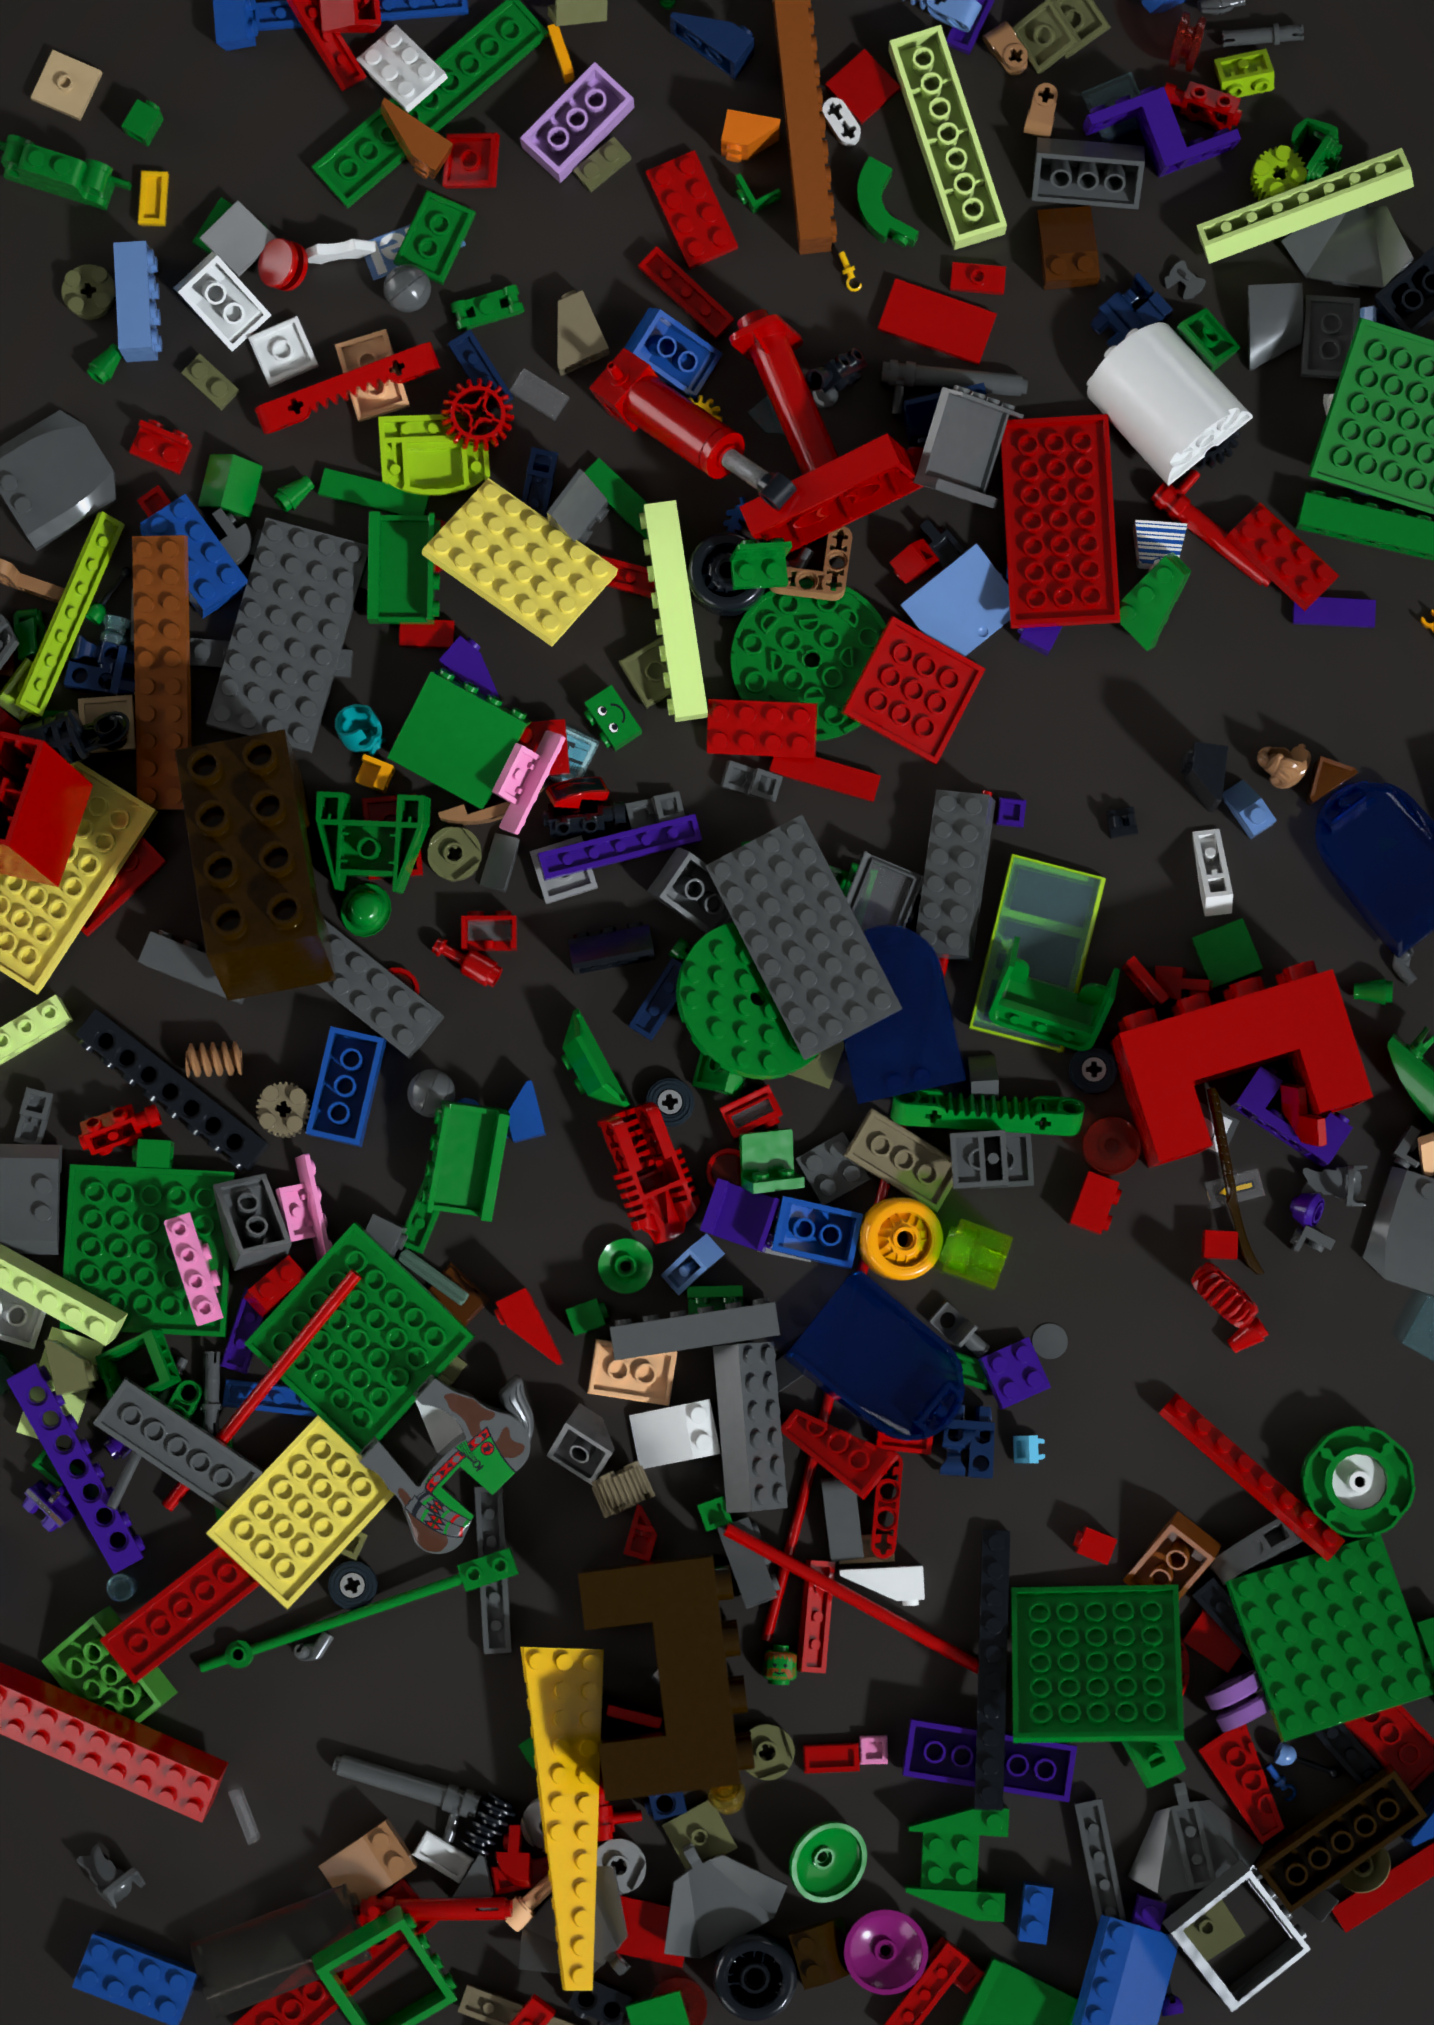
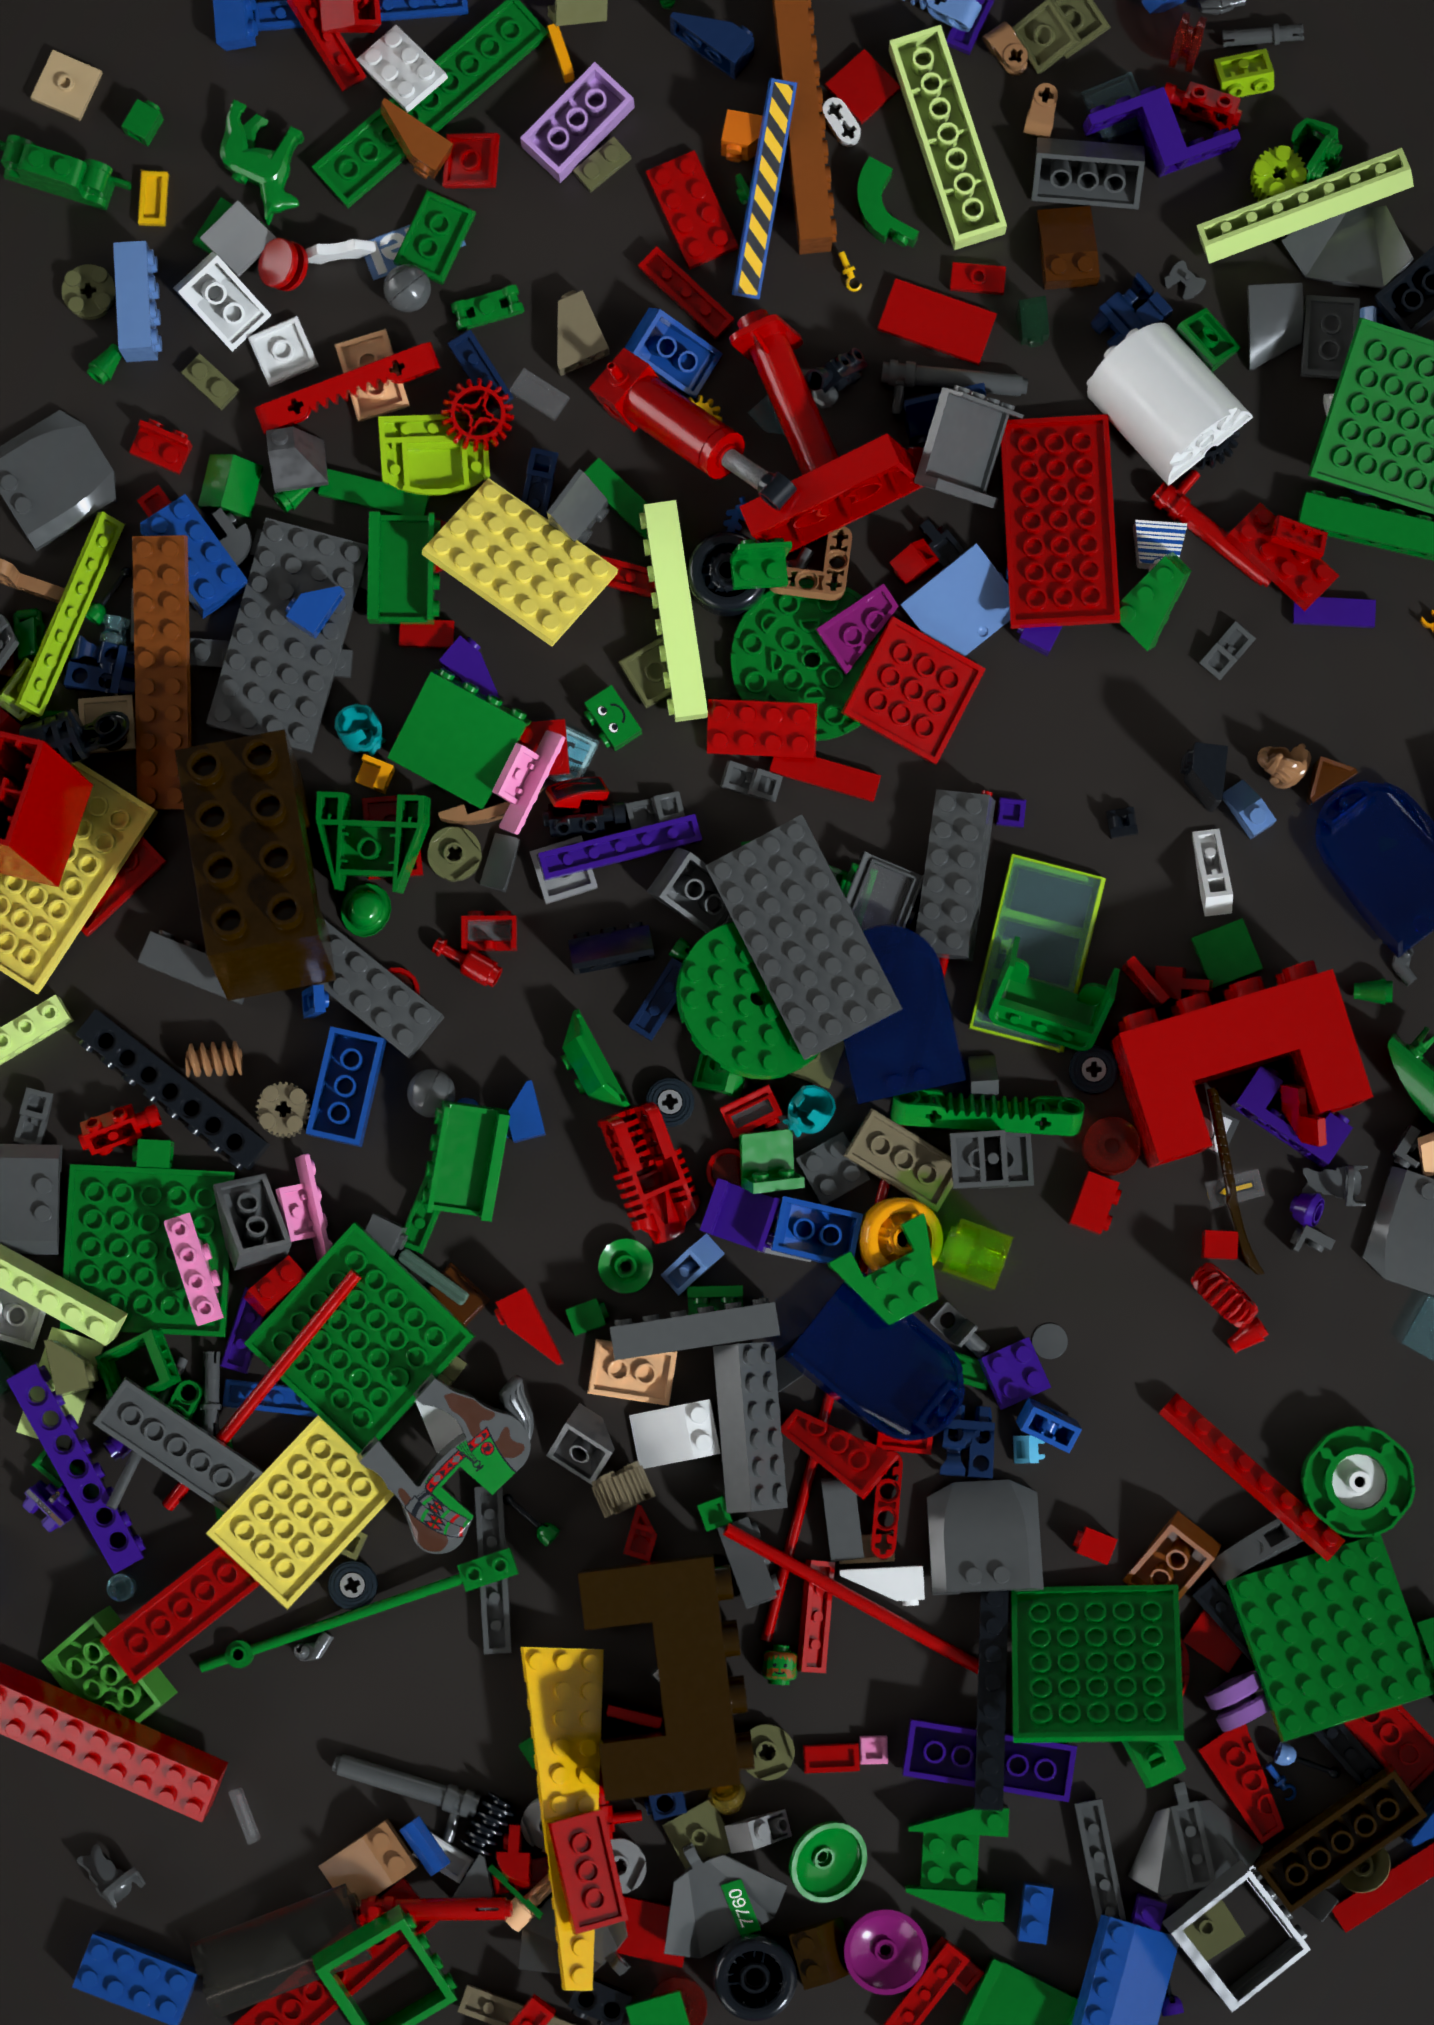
(257, 165): none -> green animal
(296, 459): none -> flat silver slope
(314, 609): none -> blue slope
(314, 1001): none -> blue plate
(425, 1846): none -> blue axle
(504, 1881): none -> green piece
(545, 1532): none -> hinge
(588, 1871): none -> red plate
(740, 1907): none -> green sticker
(758, 1831): none -> light grey slope
(764, 188): none -> tile
(810, 1110): none -> teal helmet
(856, 626): none -> magenta wing
(899, 1285): none -> green wing
(984, 1538): none -> dark grey wedge
(1033, 321): none -> clear green slope
(1048, 1425): none -> blue brick
(1228, 650): none -> dark grey slope
(1299, 536): none -> red plate

